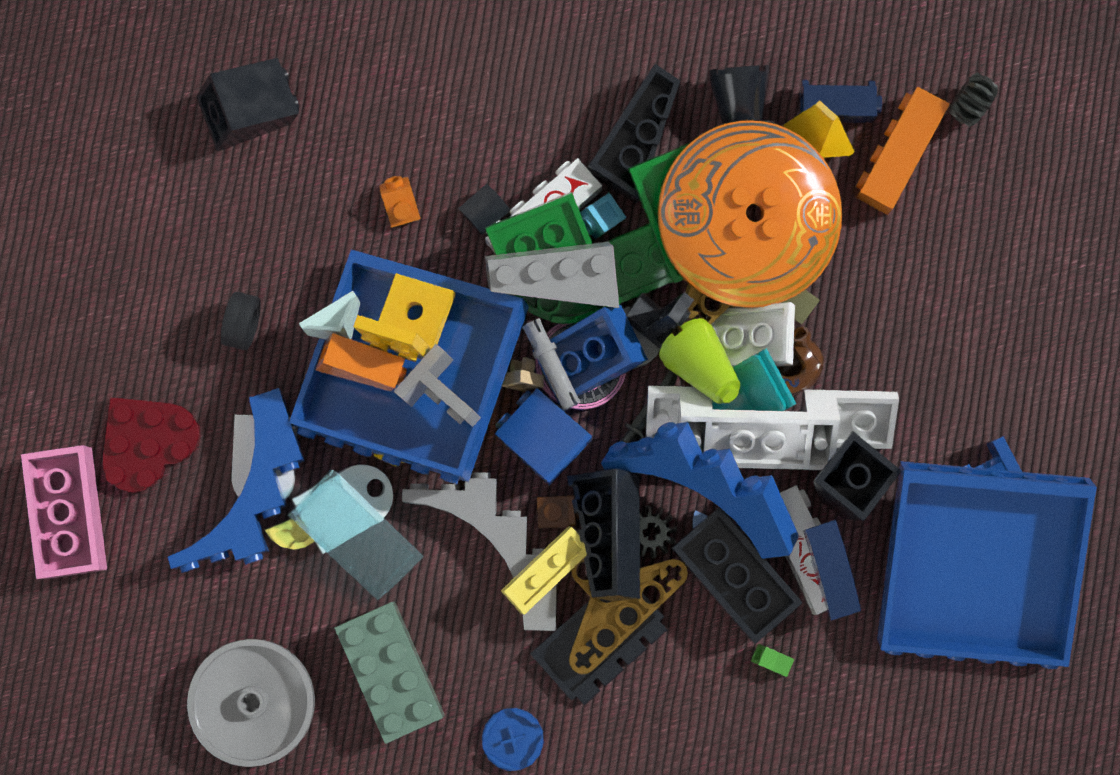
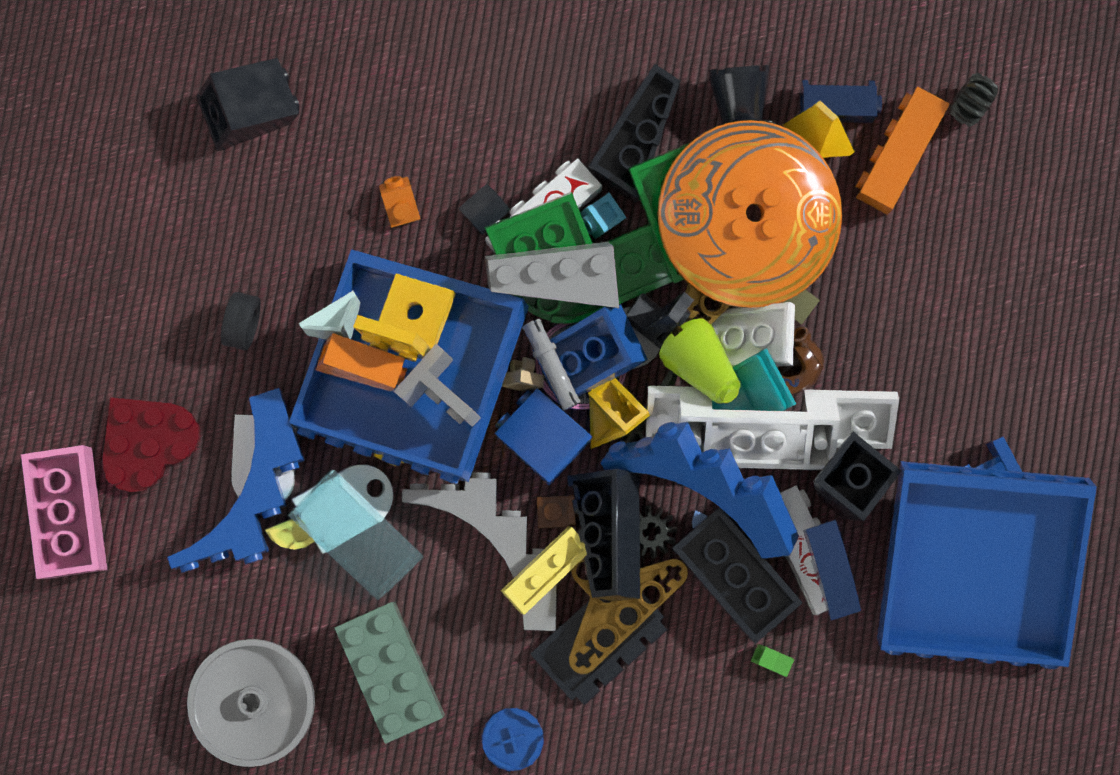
(613, 412): none -> yellow slope

